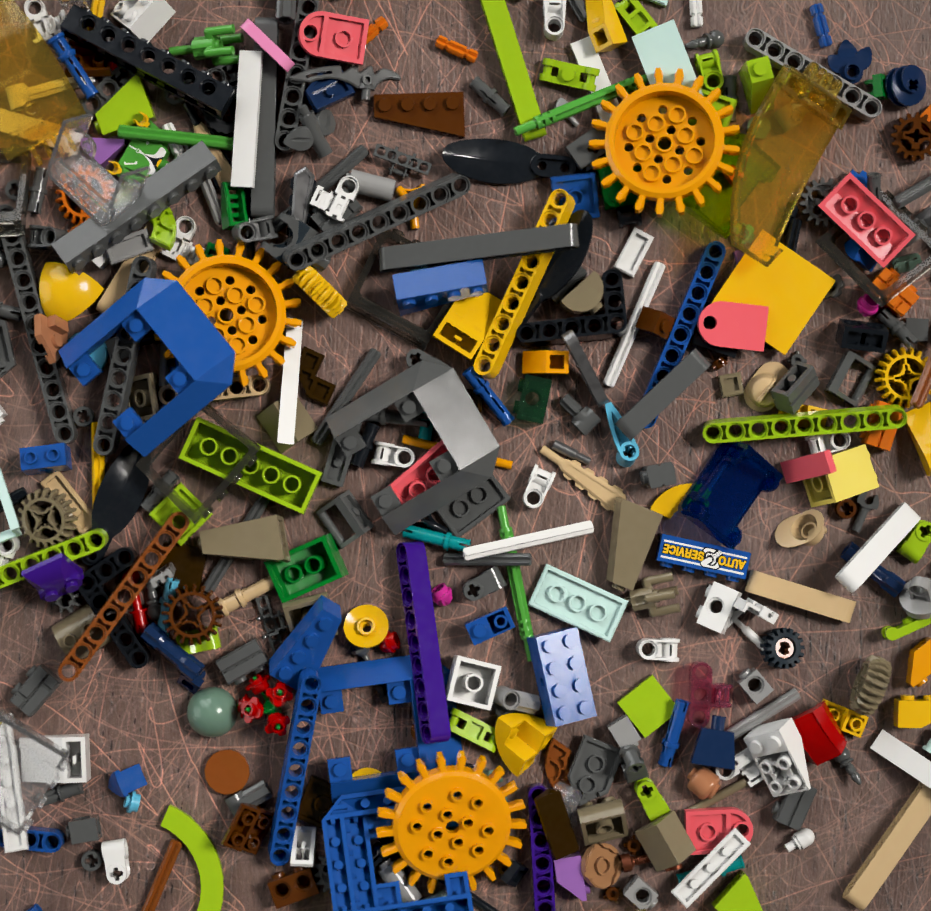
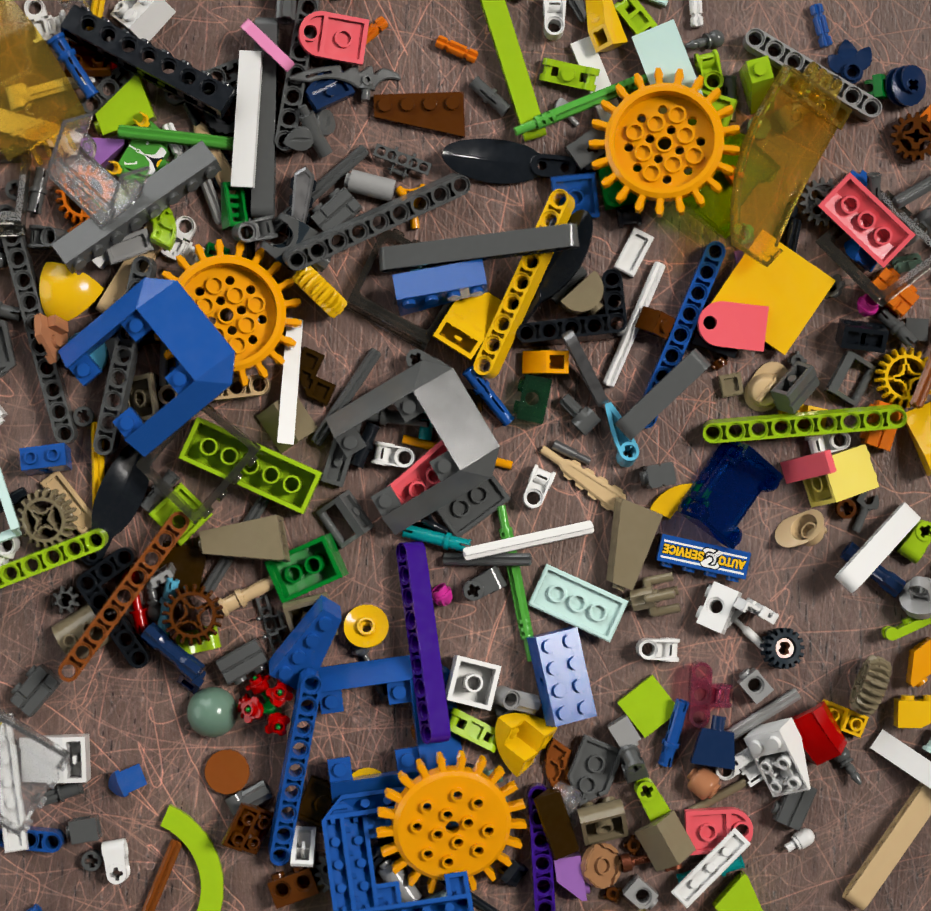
(54, 577): dark purple slope -> none
(132, 802): medium azure plate -> none
(212, 47): bright green plant -> none
(335, 203): white piece -> none
(390, 643): red plate -> none
(489, 625): blue slope -> none
(800, 596): tan beam -> none

